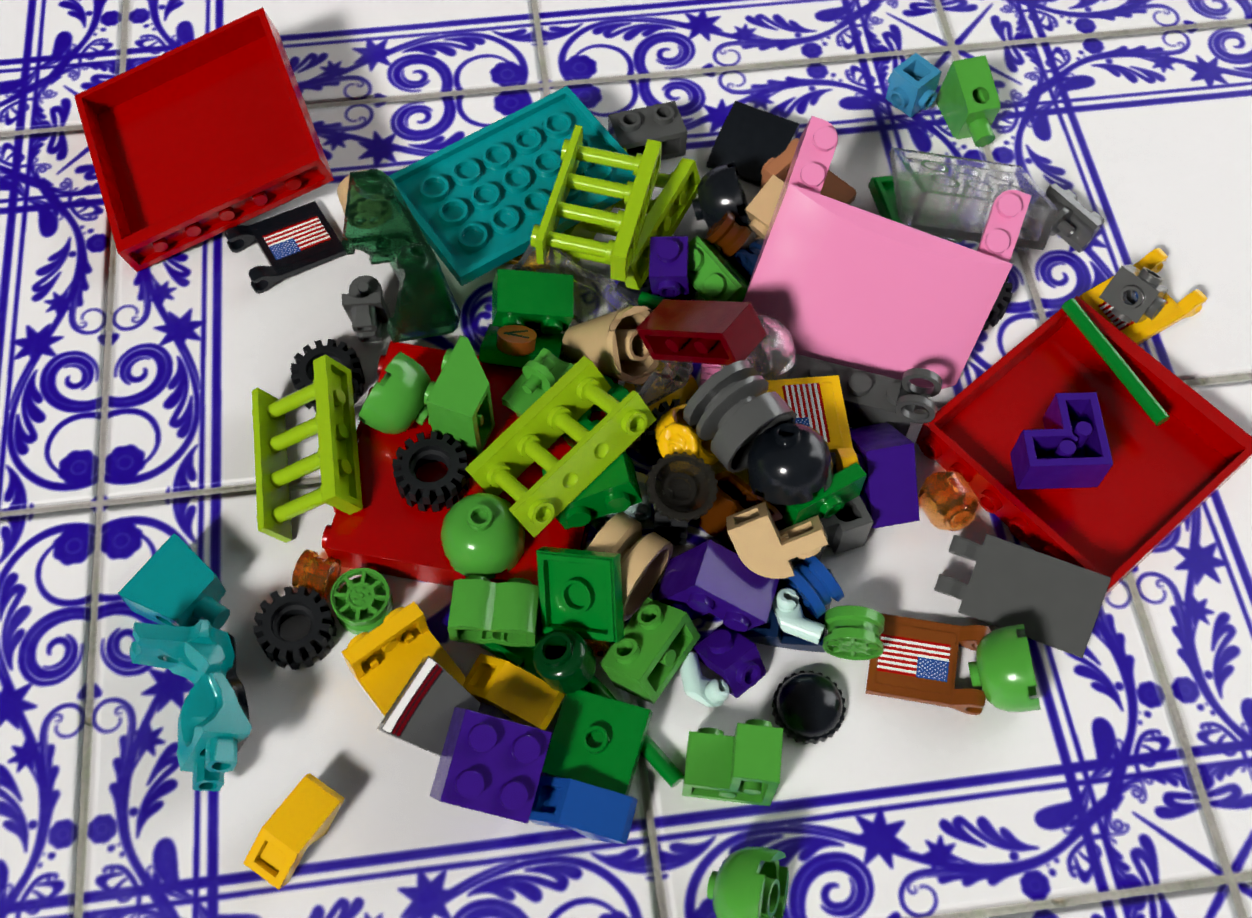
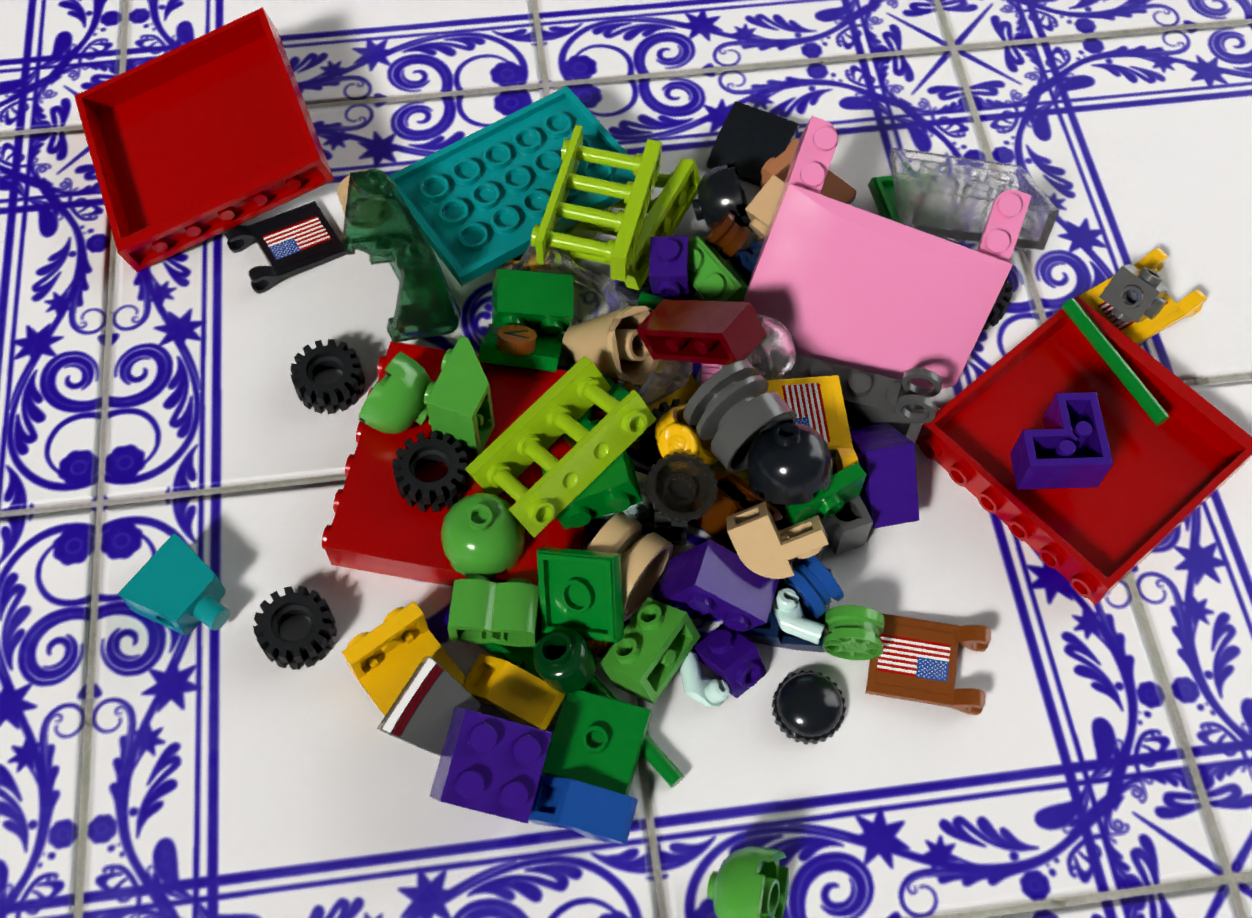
(216, 711): teal hips -> none
(293, 828): yellow slope -> none
(316, 573): clear orange wheel -> none
(335, 457): lime fence -> none
(361, 601): bright green wheel -> none
(366, 308): dark grey hips -> none
(534, 381): bright green hips -> none
(654, 122): dark grey brick -> none
(736, 766): bright green brick -> none
(913, 85): dark azure brick -> none
(948, 501): clear orange head -> none
(970, 100): bright green torso -> none
(1005, 670): bright green cylinder -> none
(1028, 588): dark grey tile -> none
(1073, 221): dark grey hips -> none

